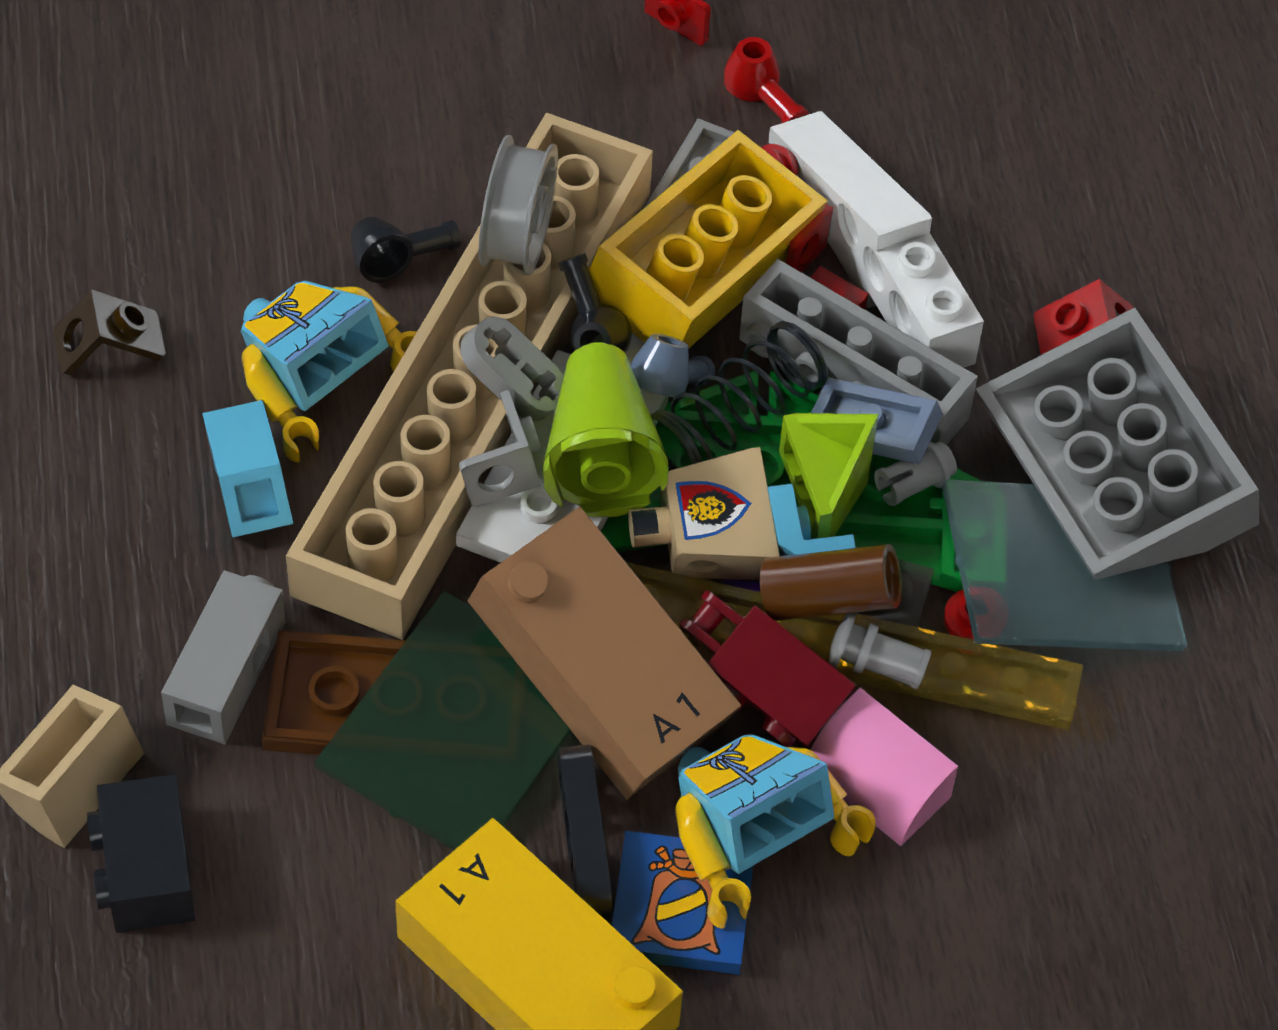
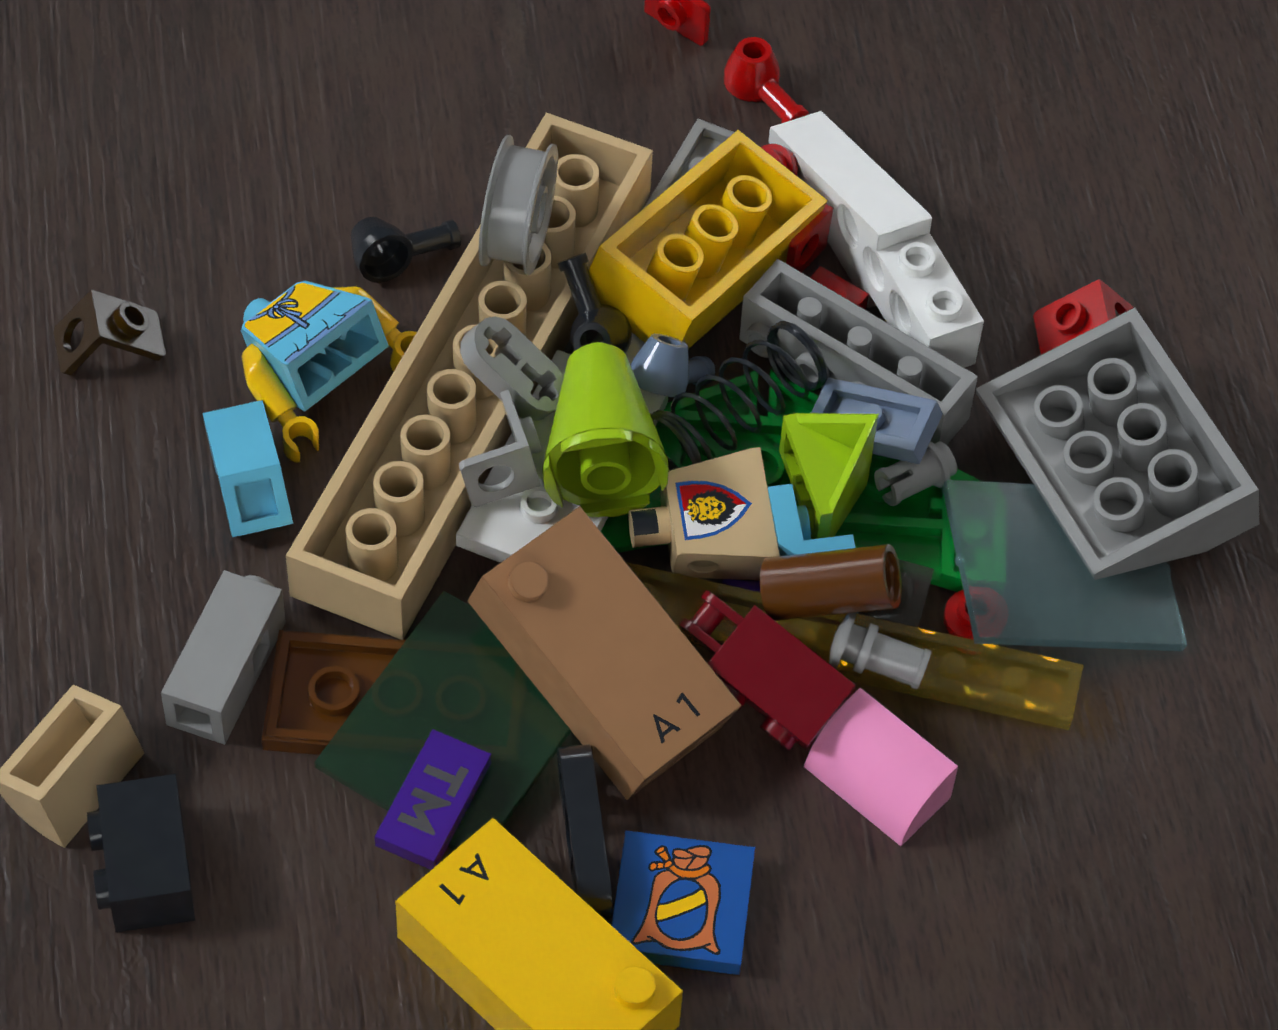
(433, 800): none -> dark purple tile
(753, 803): torso -> none

